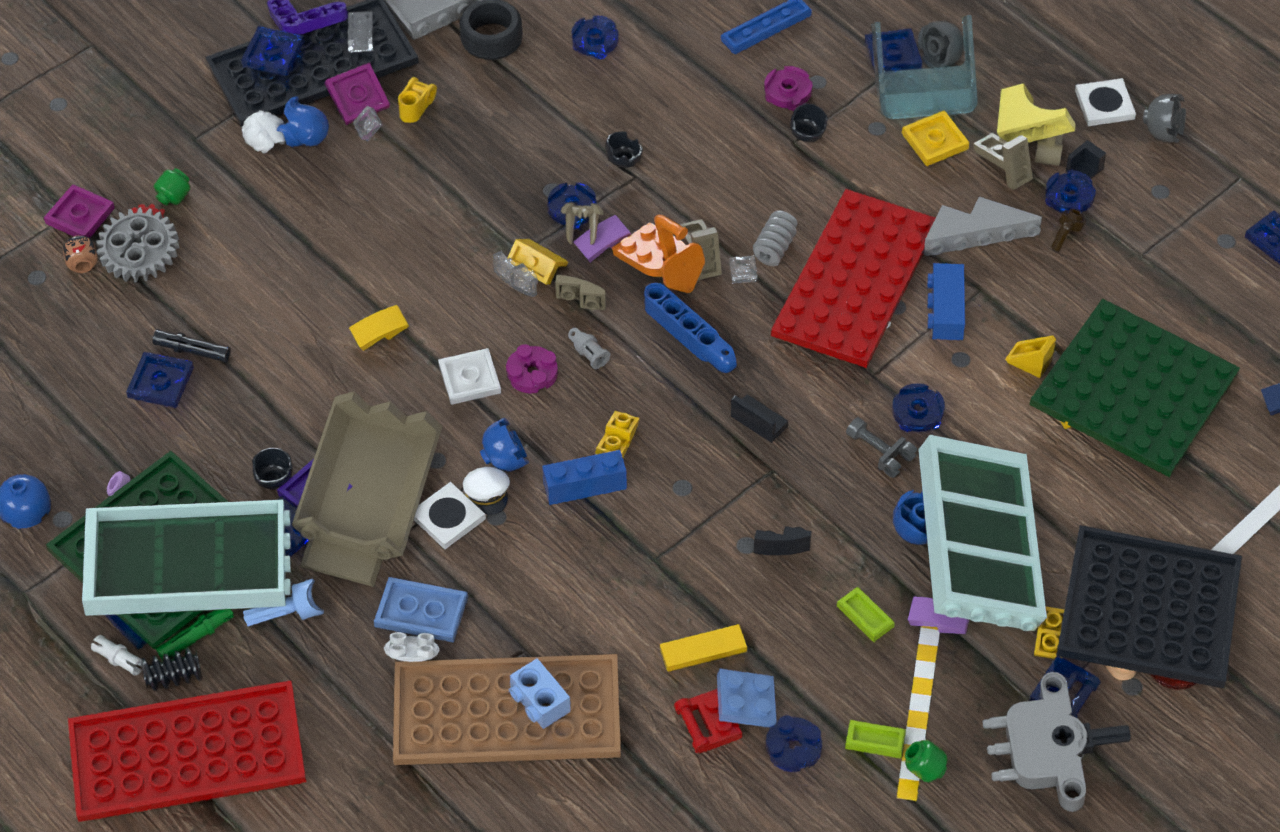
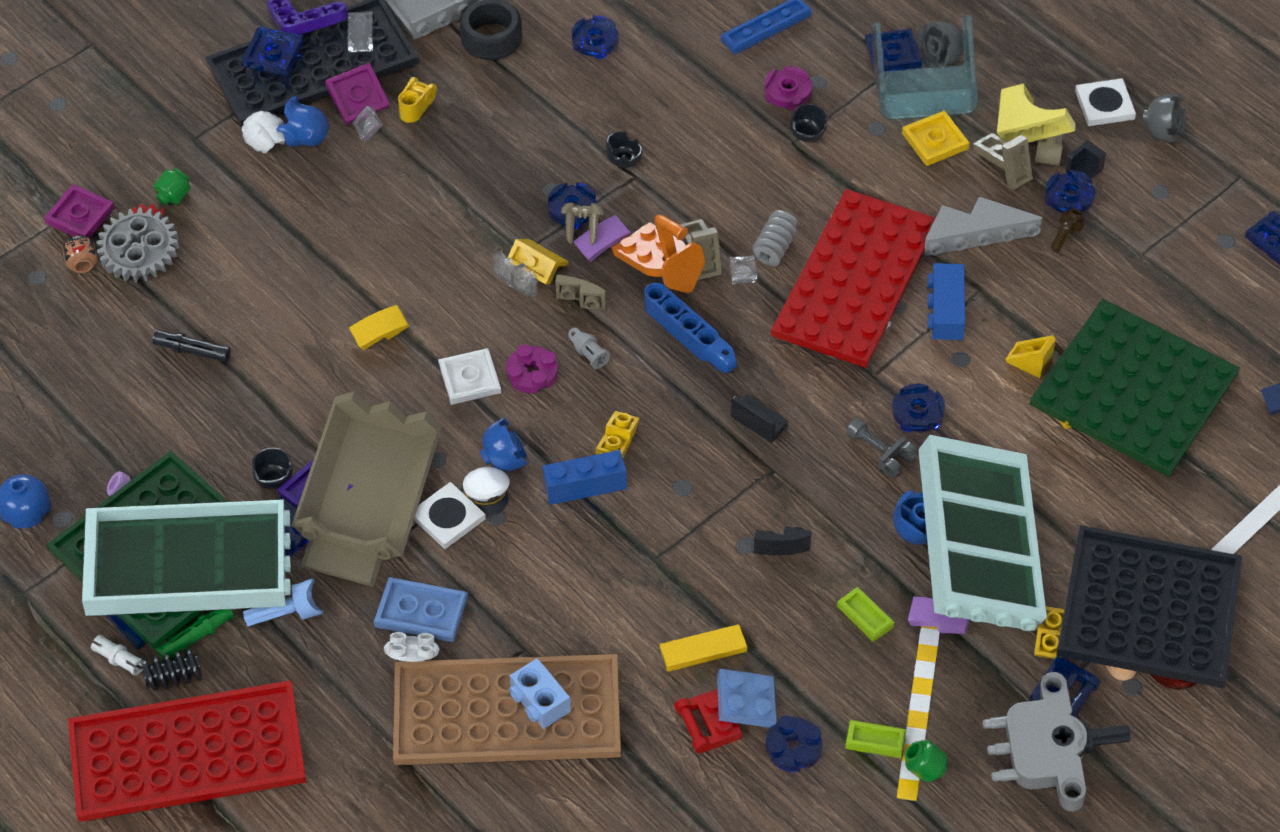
(160, 379): clear blue plate -> none

